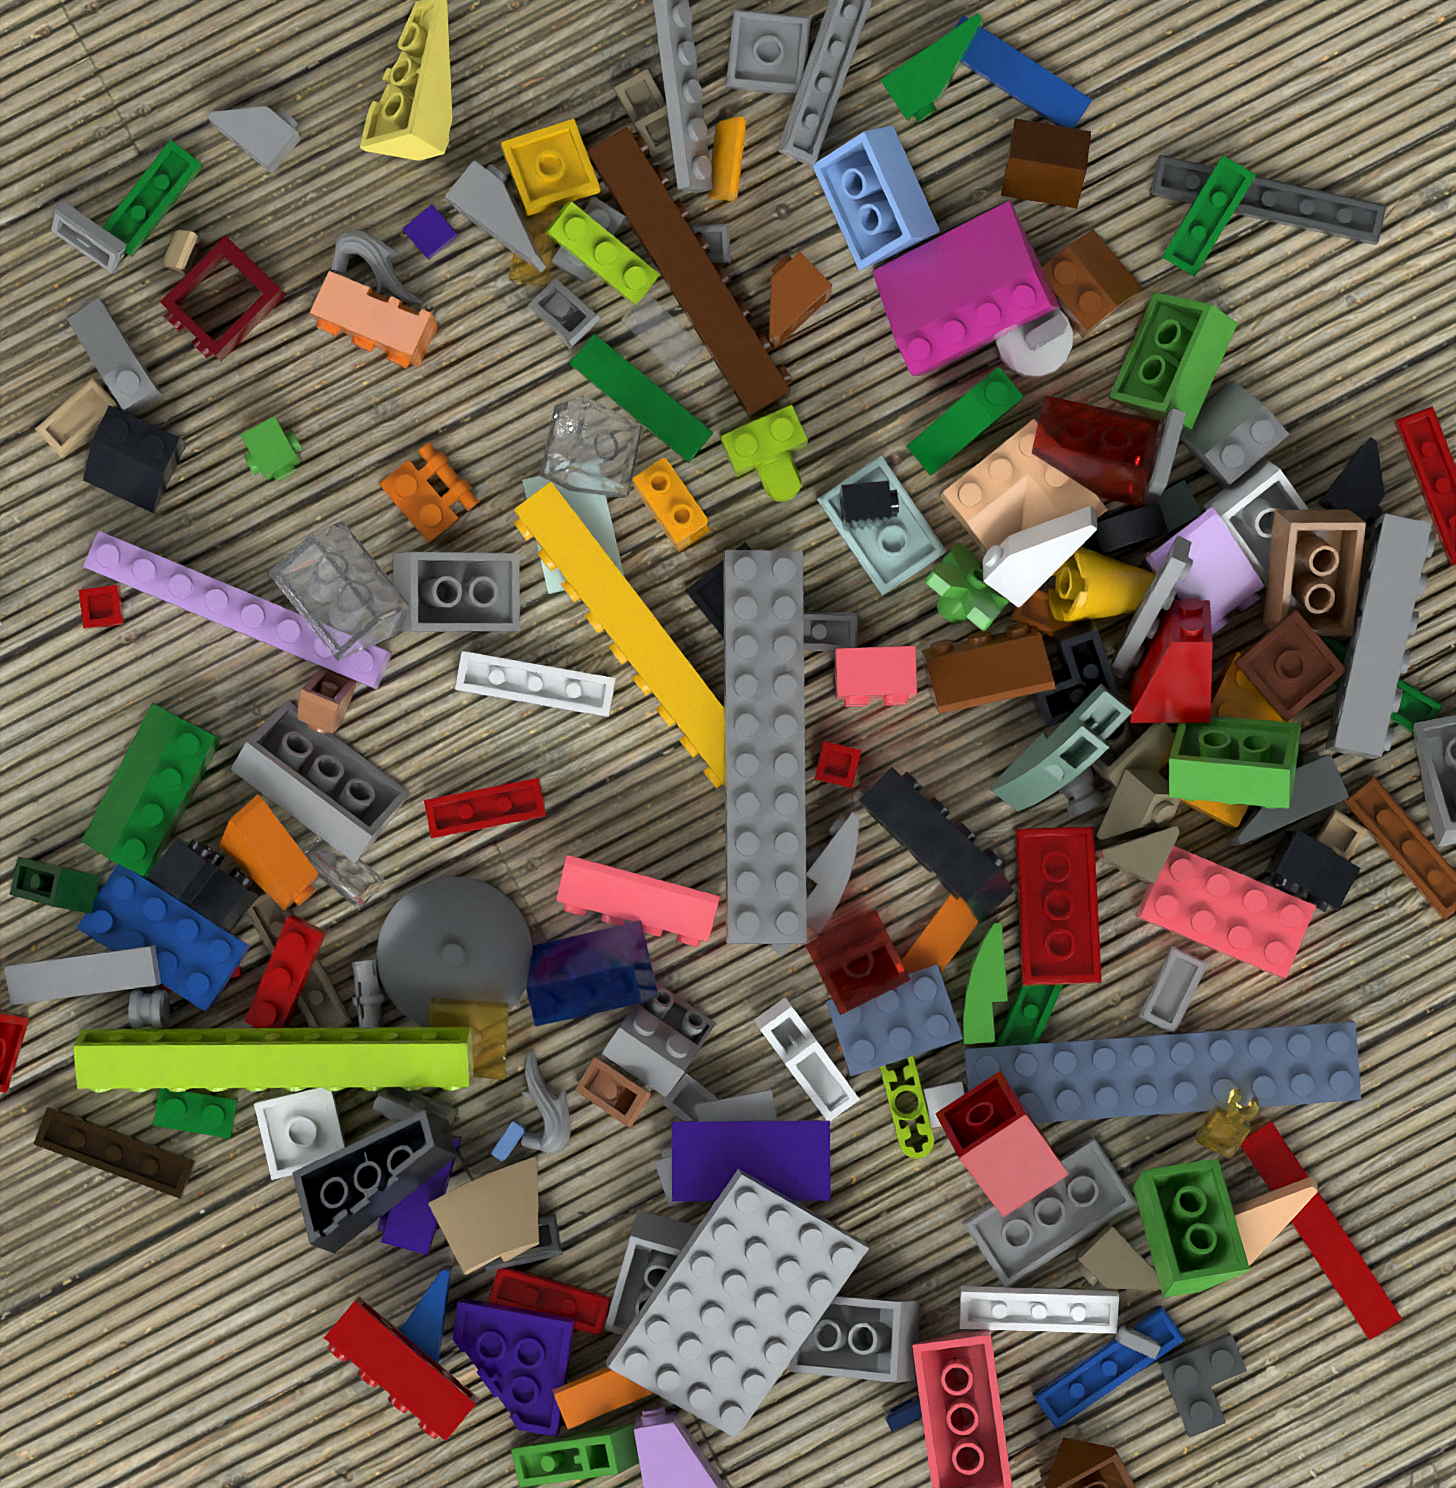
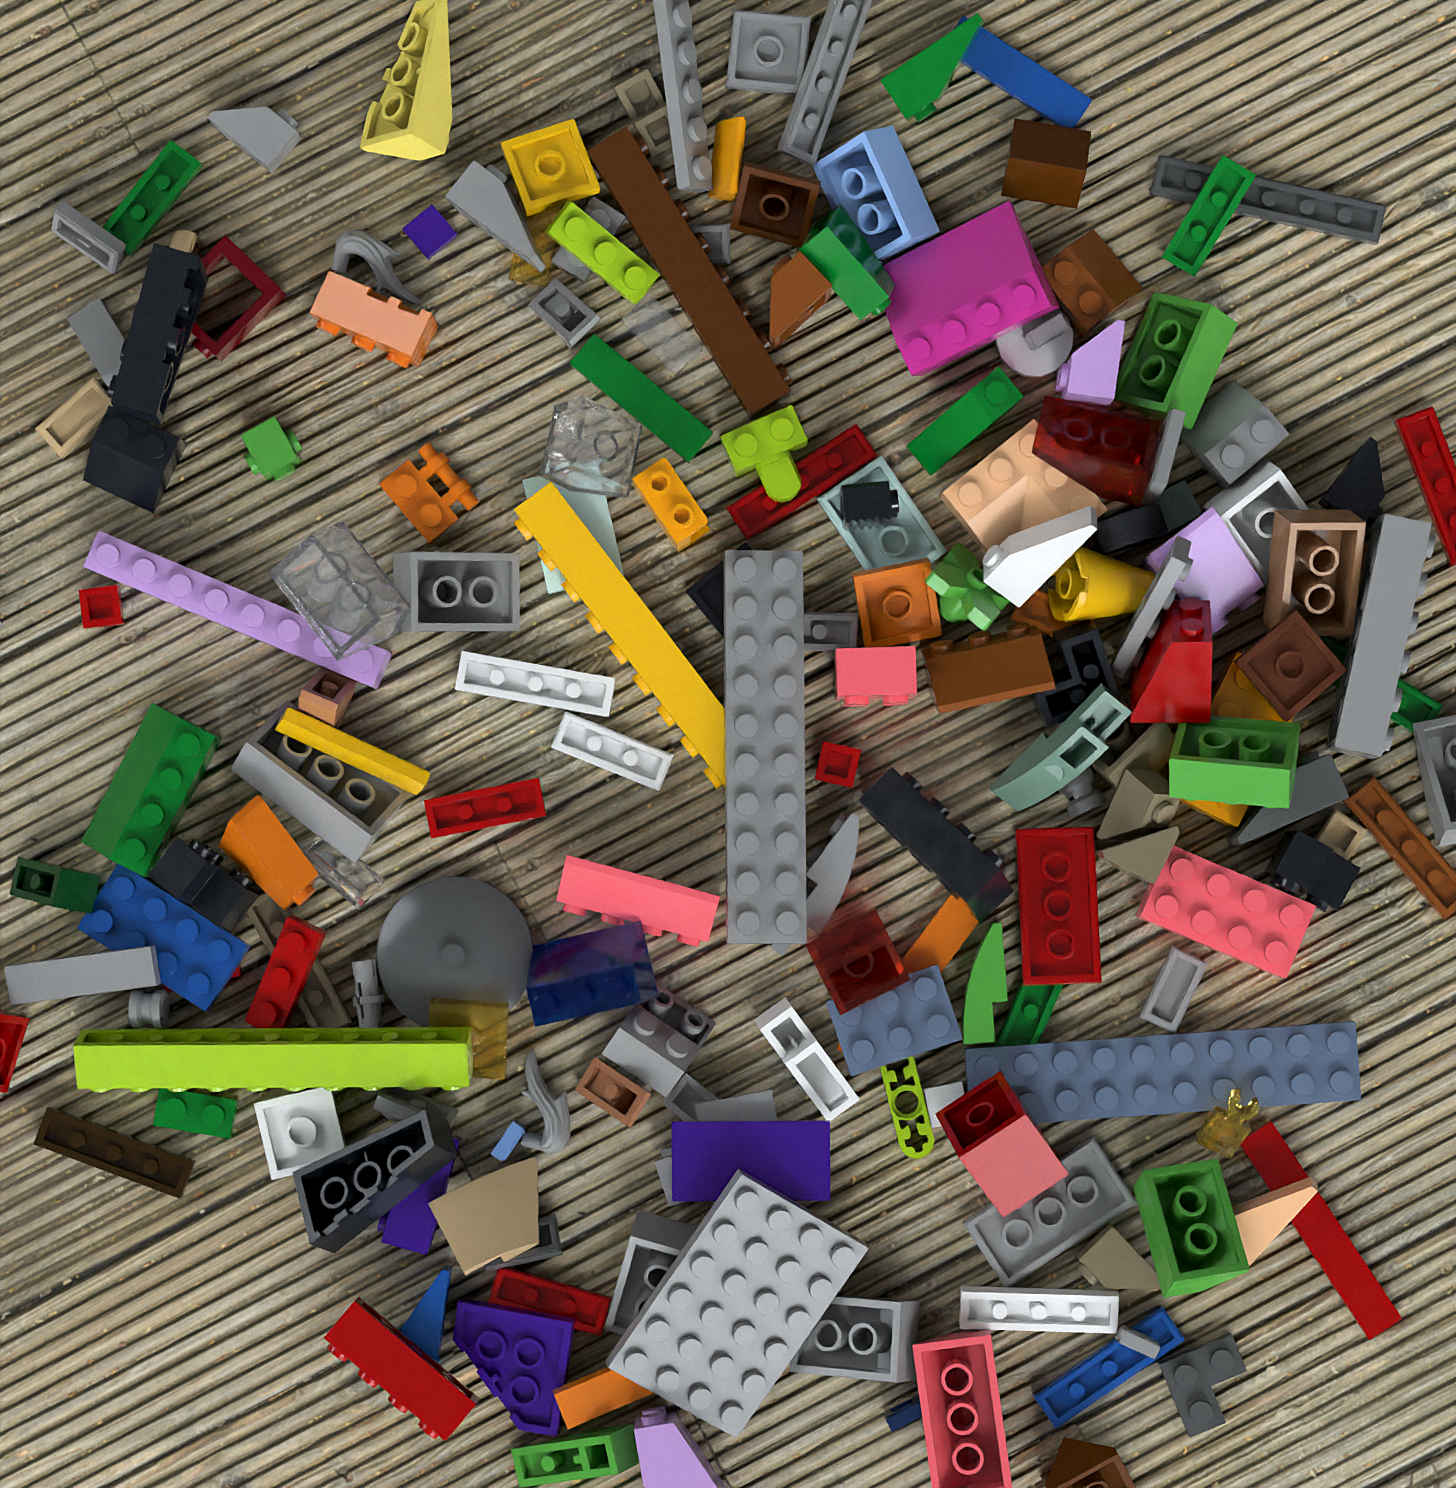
(158, 333): none -> black wedge
(352, 751): none -> yellow tile
(612, 751): none -> white tile
(775, 204): none -> reddish brown slope
(818, 473): none -> red tile
(848, 263): none -> green slope
(896, 604): none -> orange plate
(1093, 369): none -> lavender slope

